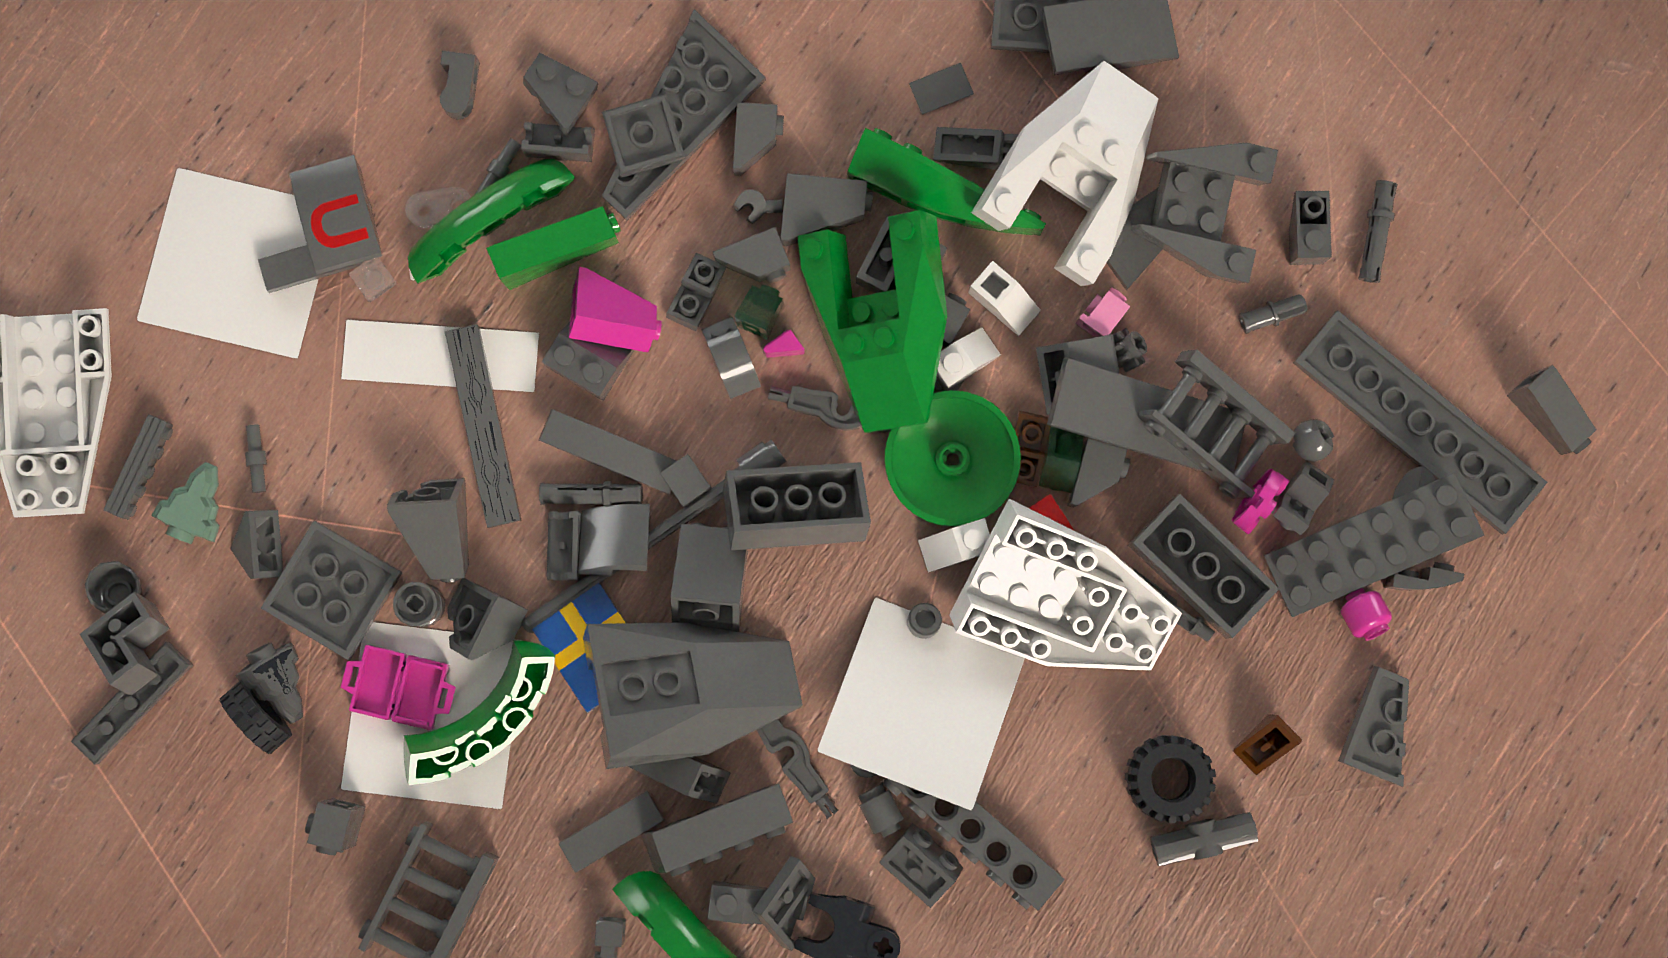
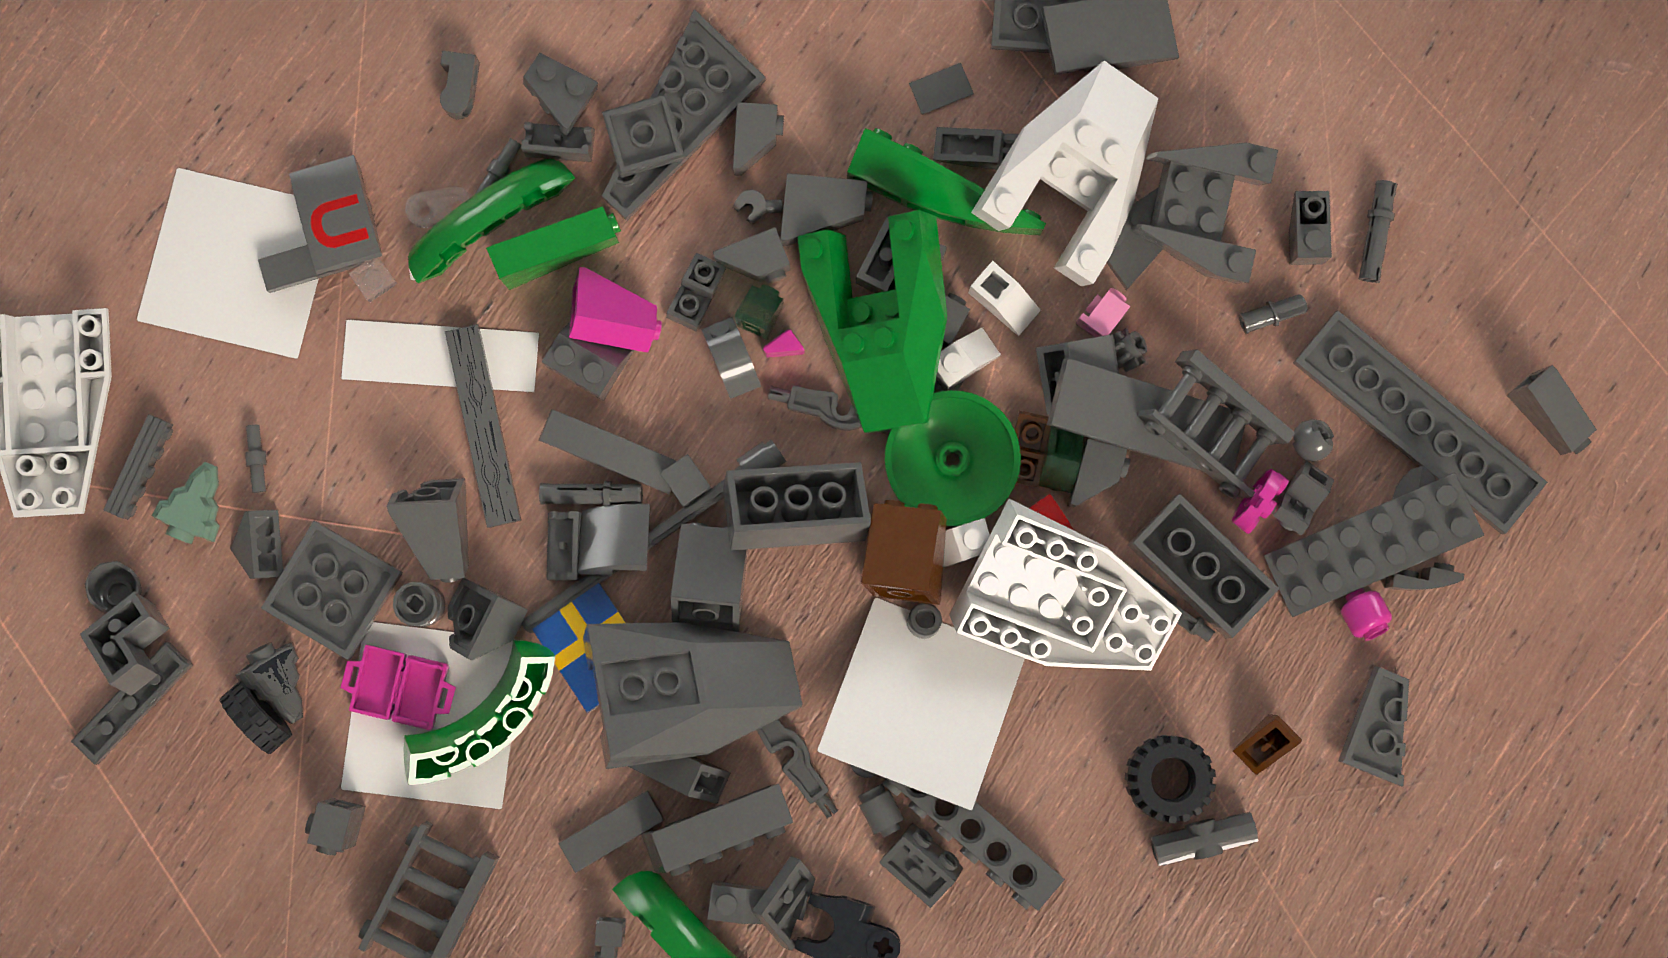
(905, 552): none -> reddish brown slope

